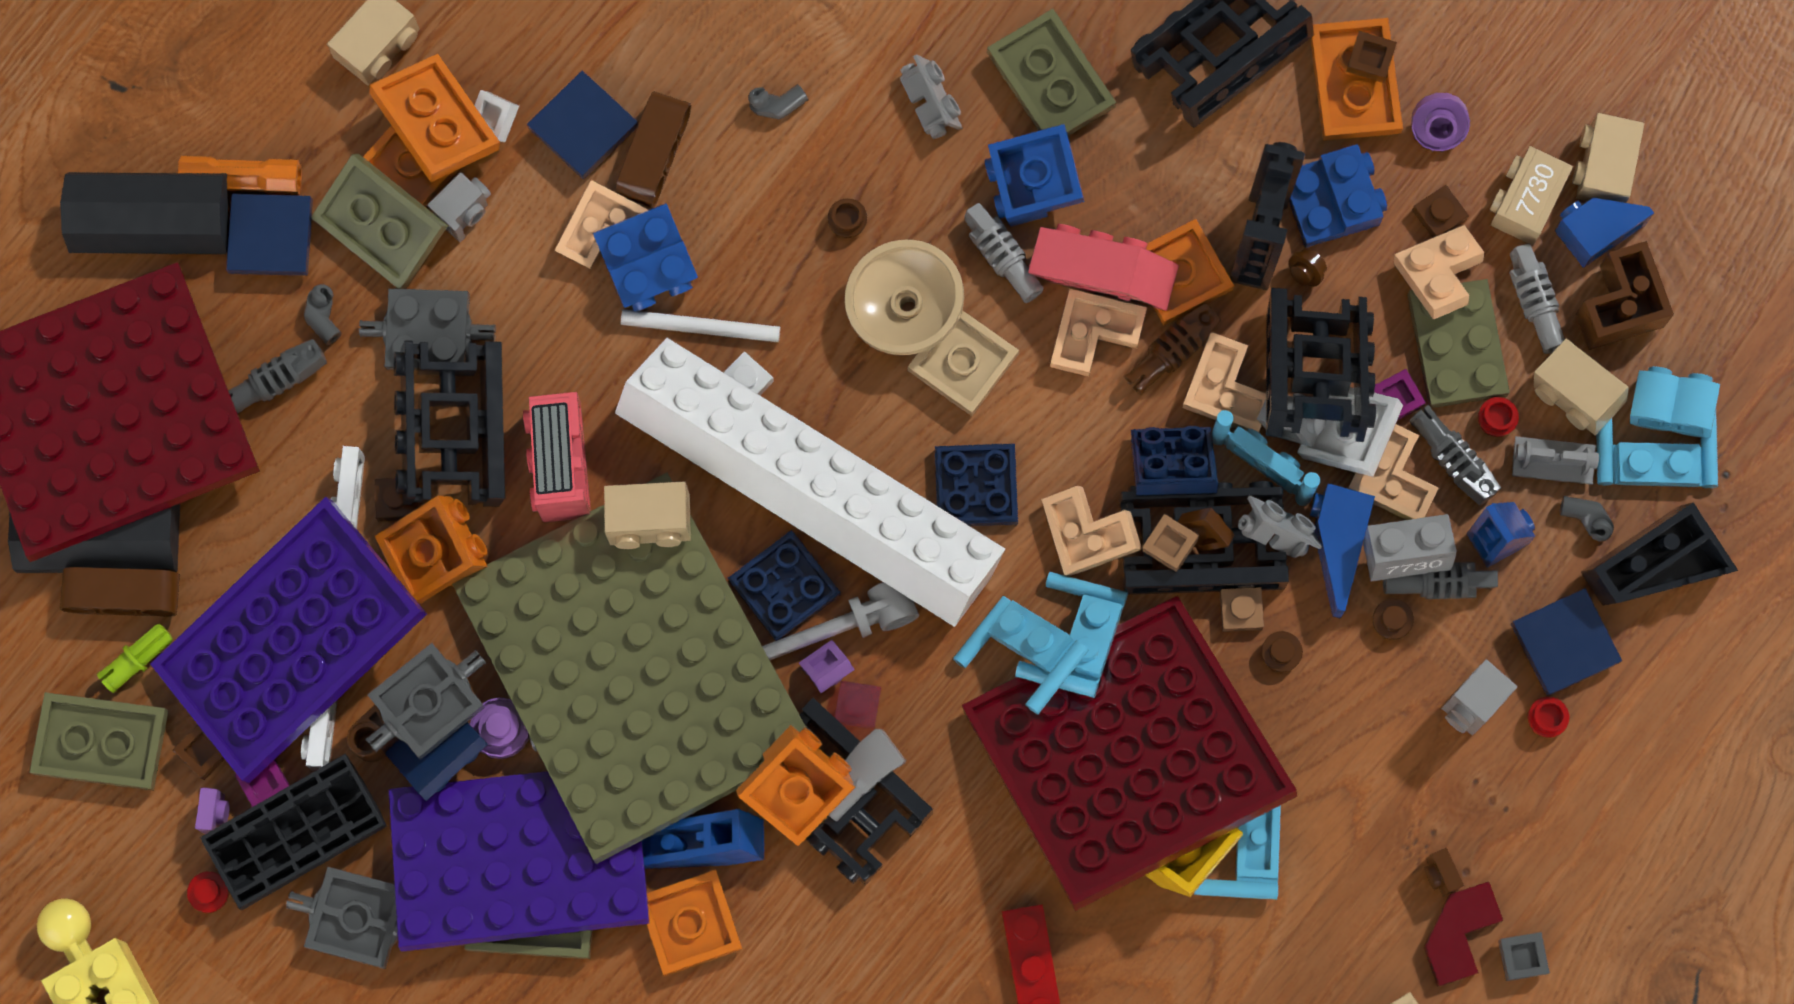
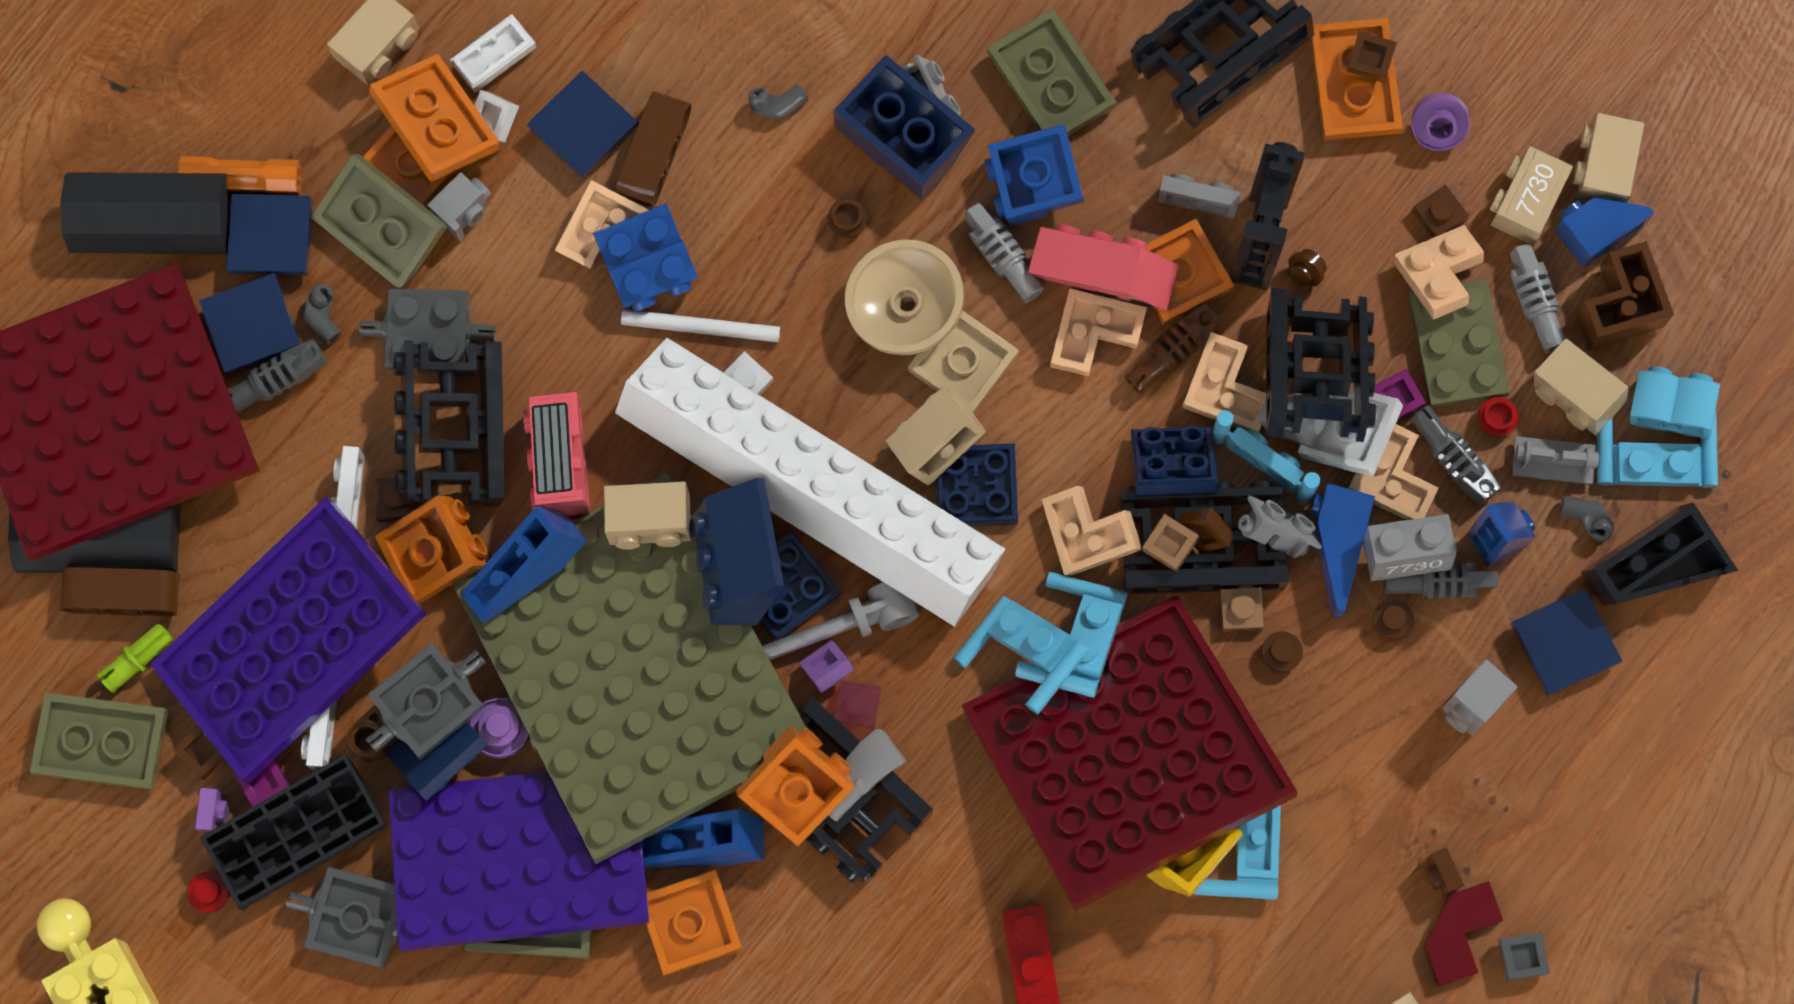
(250, 323): none -> dark blue tile
(493, 53): none -> white plate
(523, 562): none -> blue slope
(737, 554): none -> dark blue slope
(903, 126): none -> dark blue slope
(935, 436): none -> tan brick
(1185, 193): none -> light grey plate
(1336, 196): blue plate -> none
(1548, 717): red plate -> none

